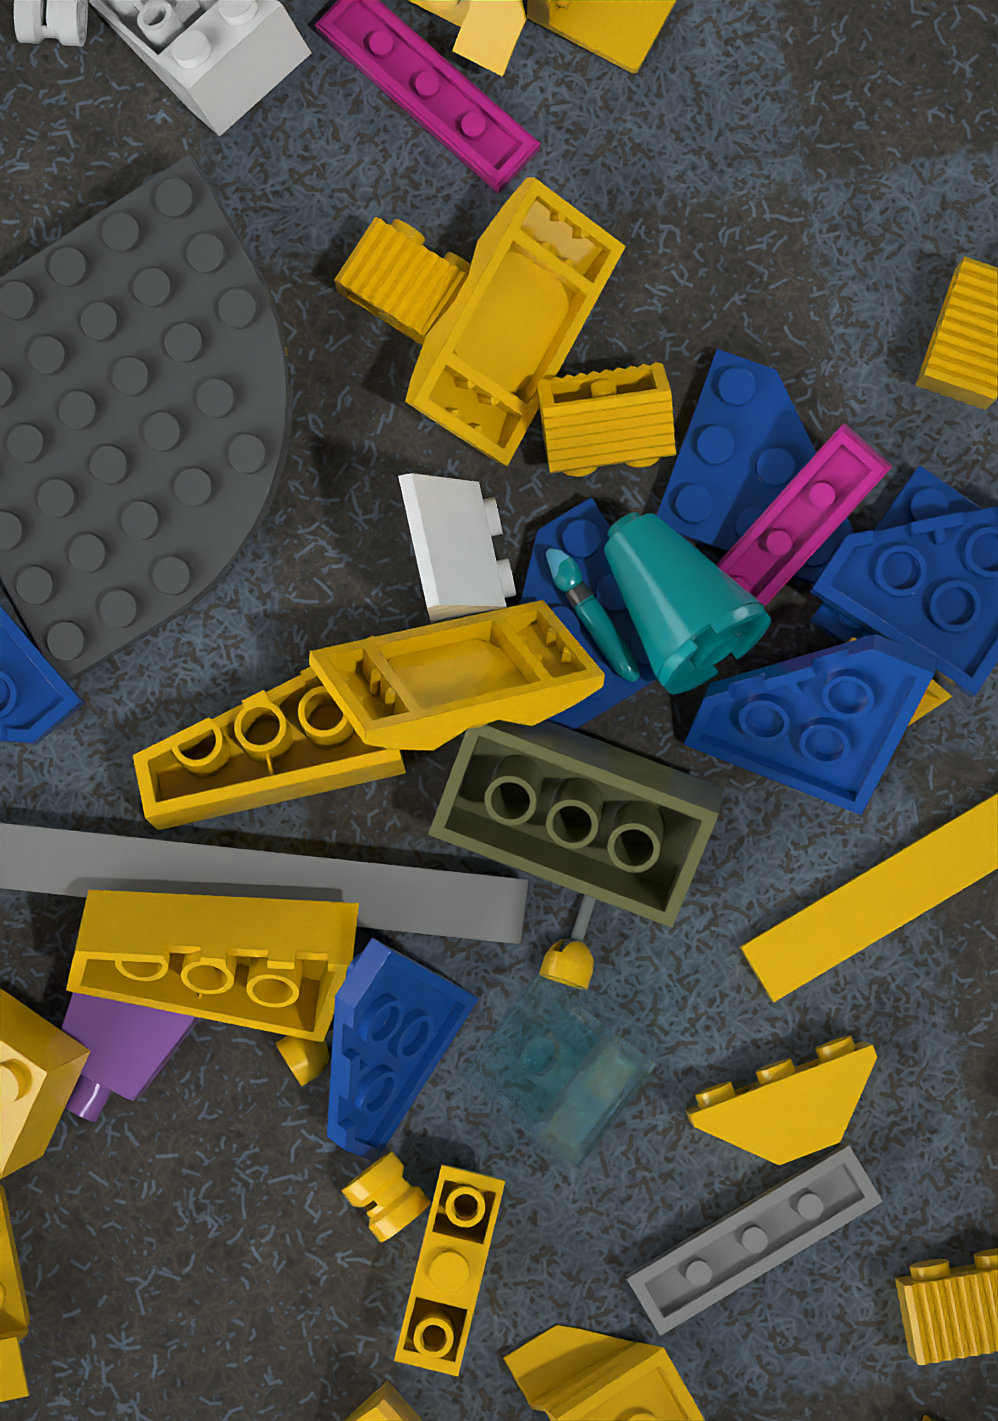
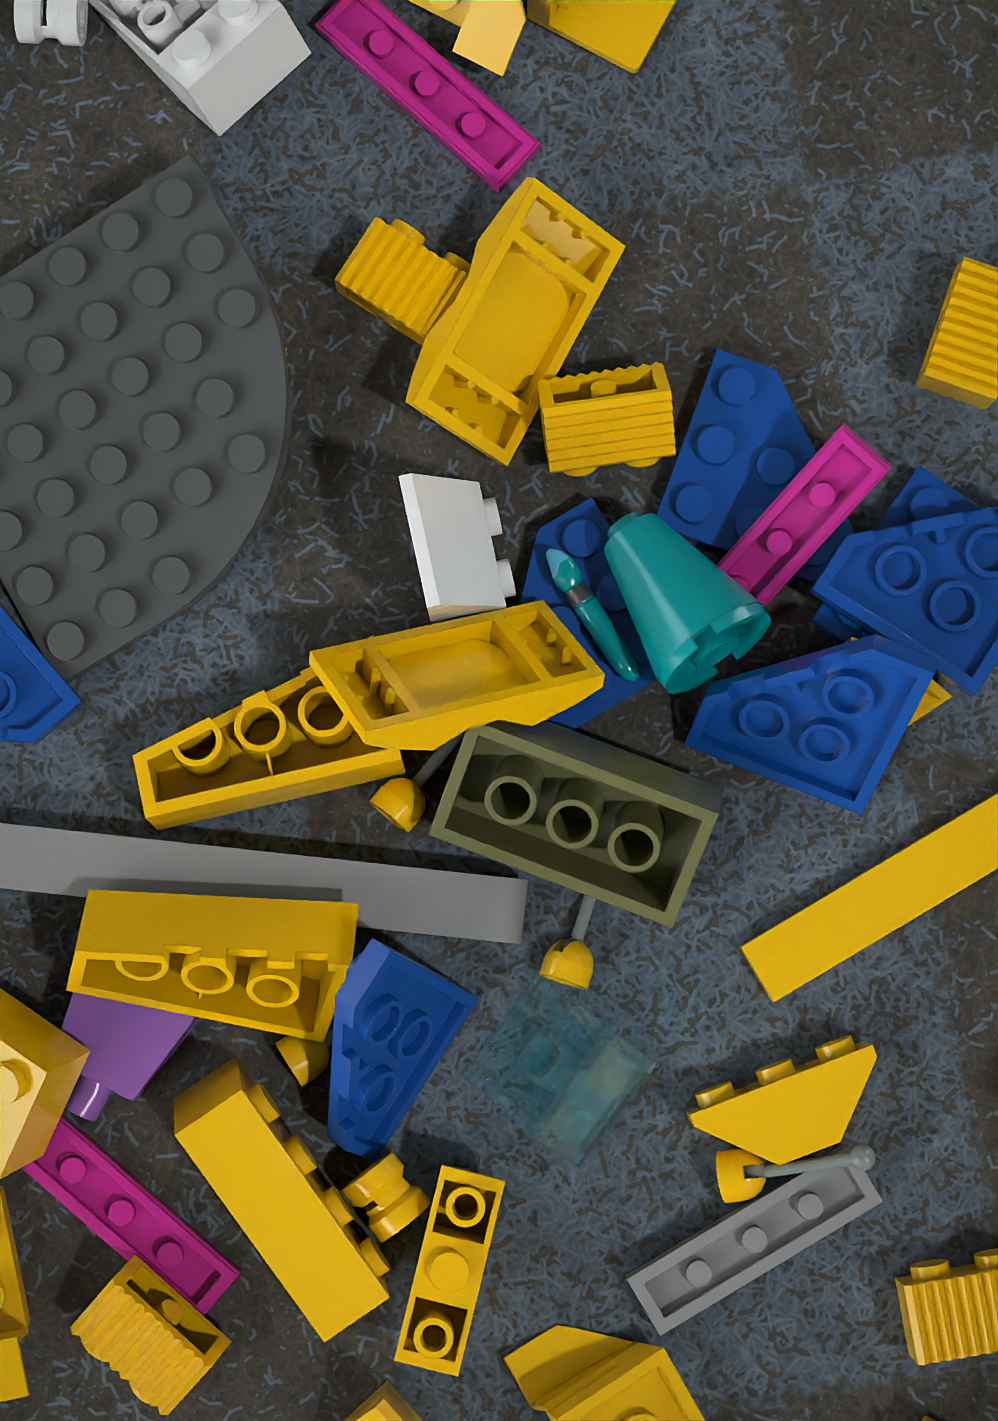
(131, 1215): none -> dark pink tile
(150, 1336): none -> yellow brick
(278, 1198): none -> yellow wedge
(402, 798): none -> yellow hinge
(744, 1173): none -> hinge

